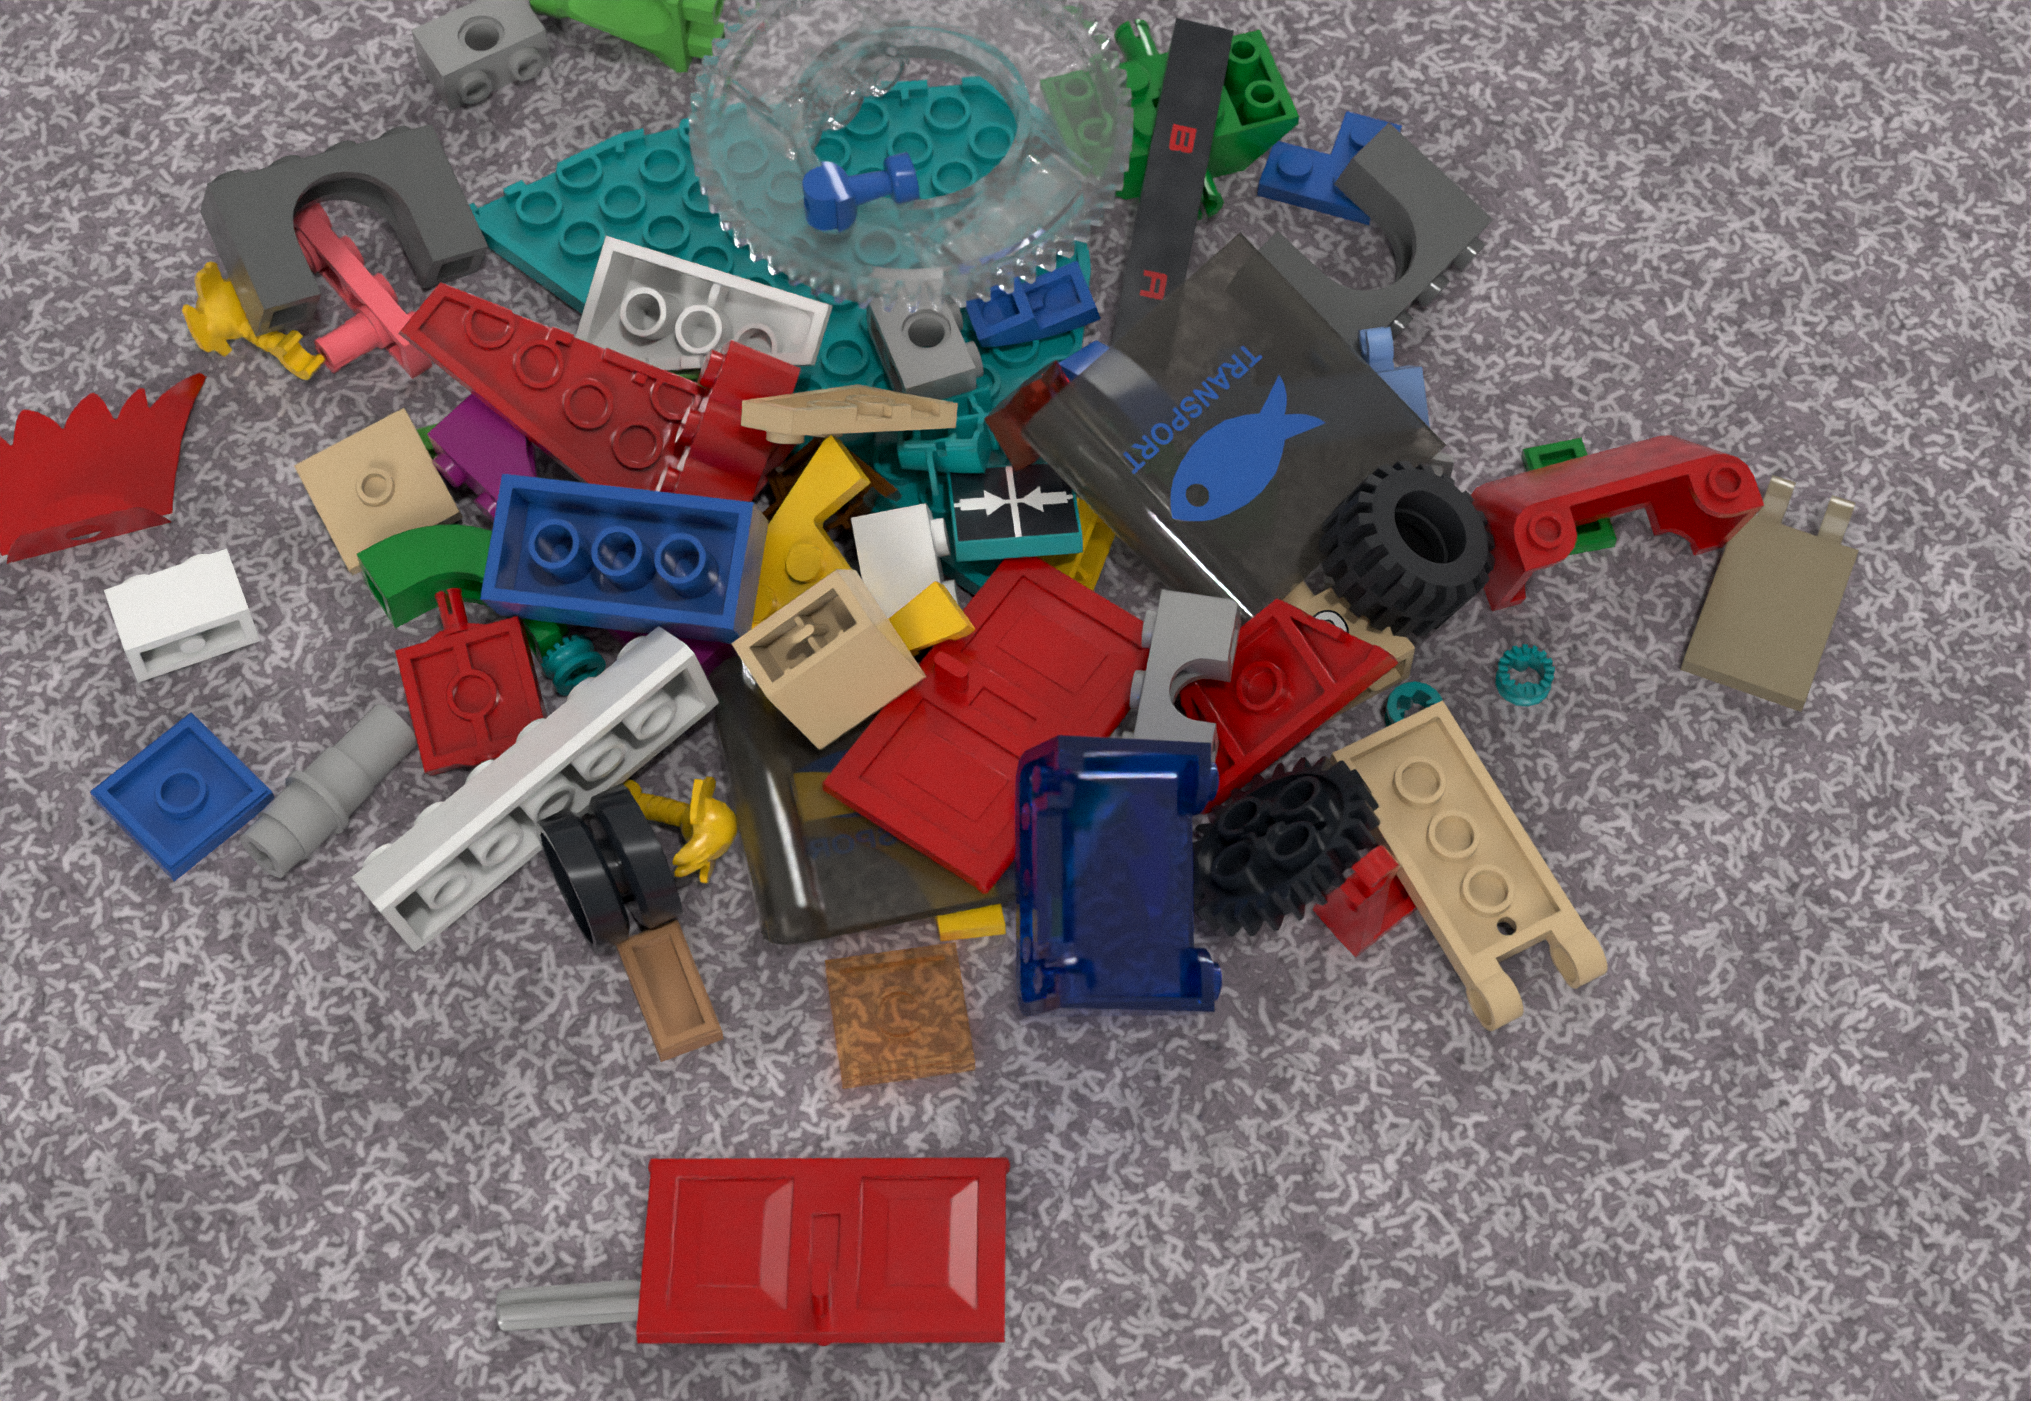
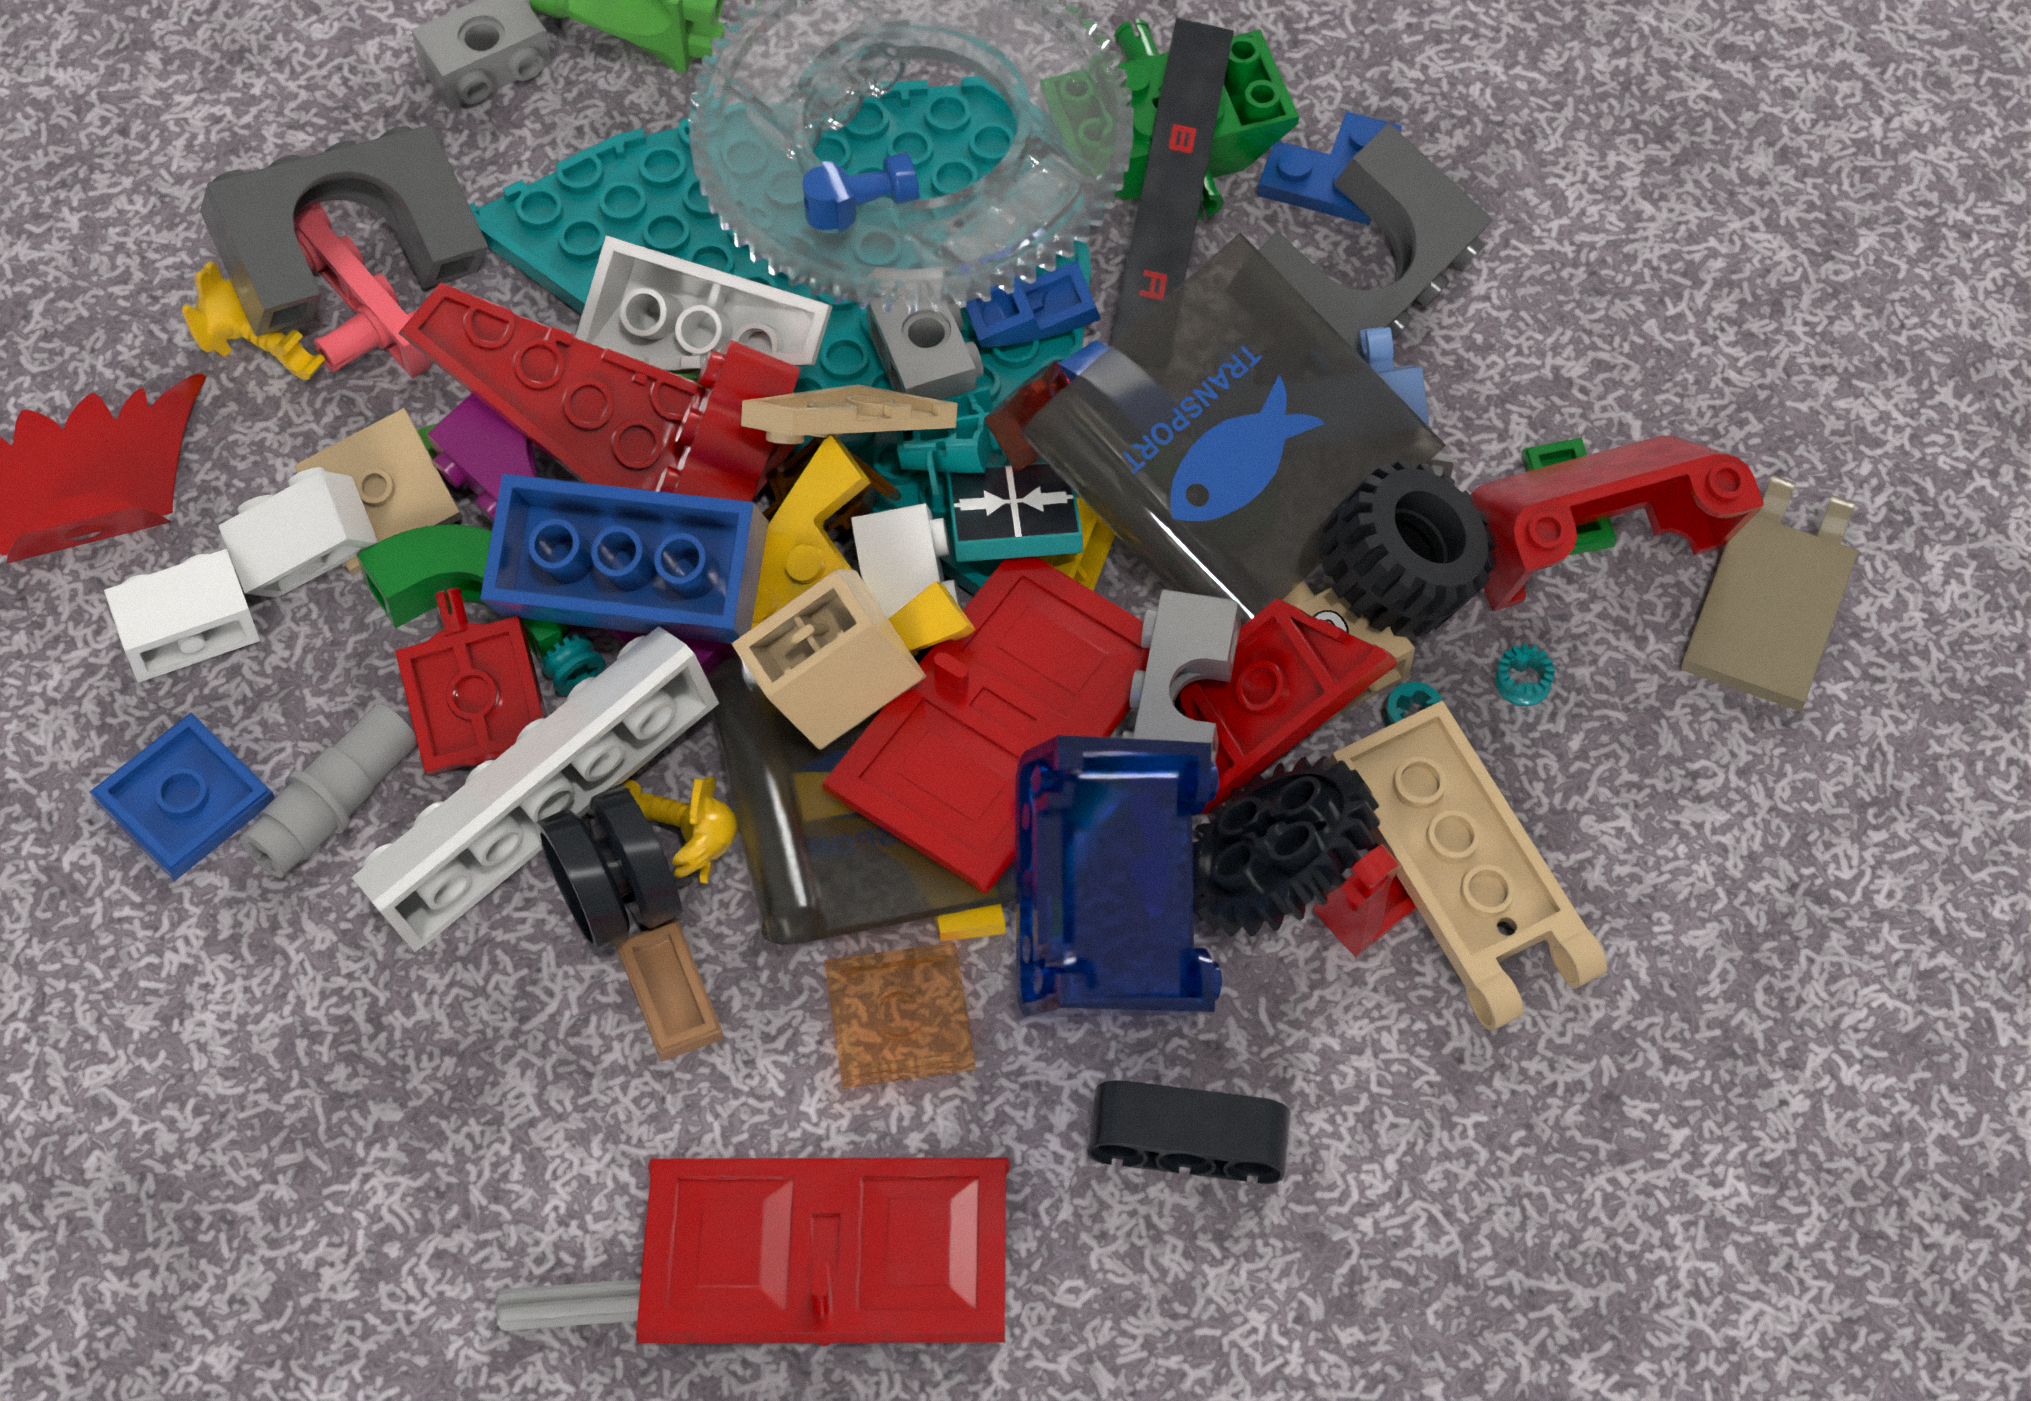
(297, 532): none -> white brick
(1189, 1129): none -> black beam

